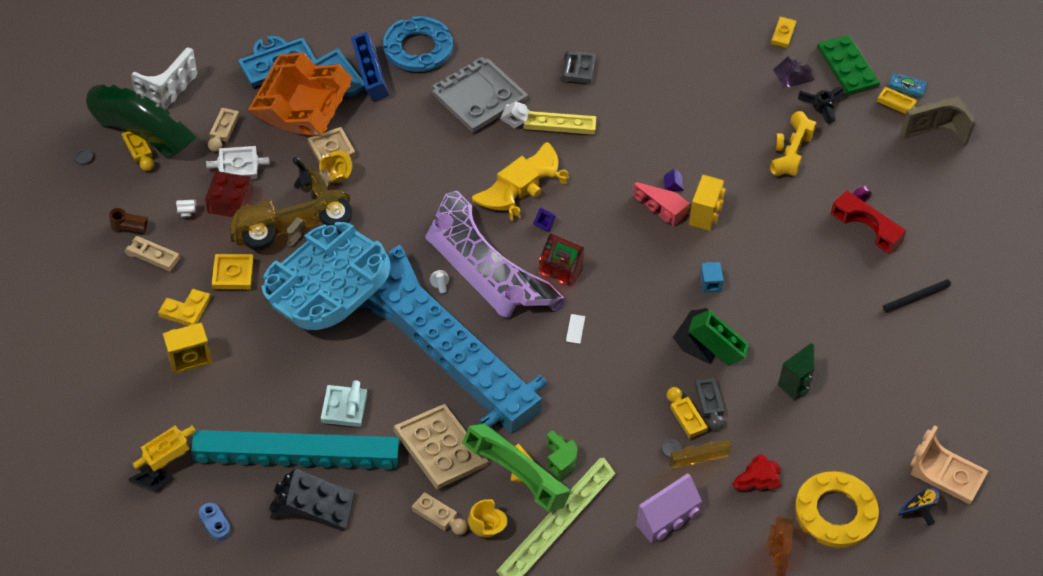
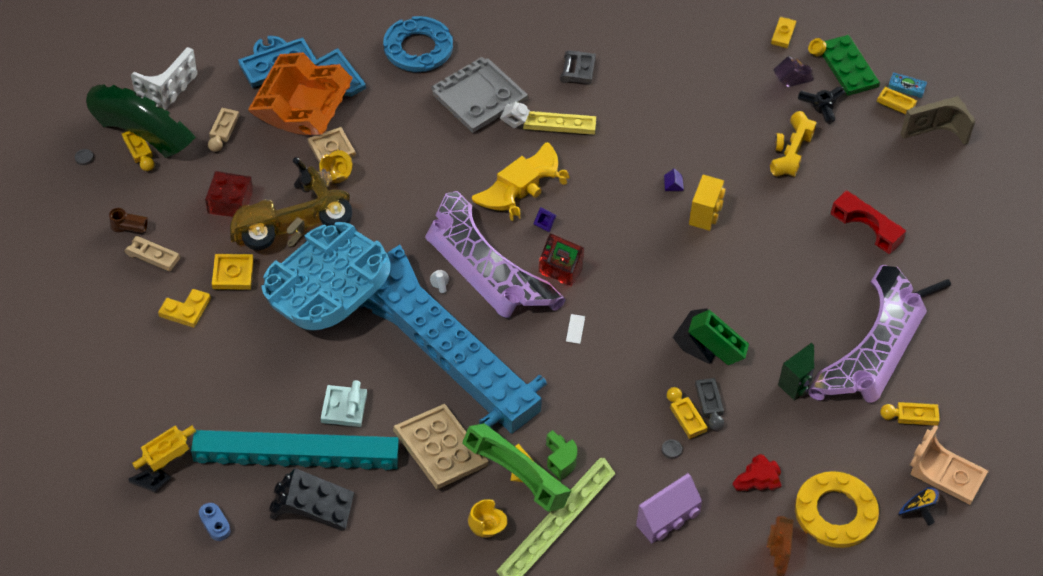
(186, 208): white plate -> none
(187, 348): yellow brick -> none
(238, 161): white plate -> none
(370, 66): blue brick -> none
(439, 514): tan plate -> none
(665, 203): coral slope -> none
(699, 454): clear yellow plate -> none
(711, 277): dark azure brick -> none
(817, 47): none -> yellow tile
(863, 193): magenta tile -> none
(876, 357): none -> panel
(912, 413): none -> yellow plate

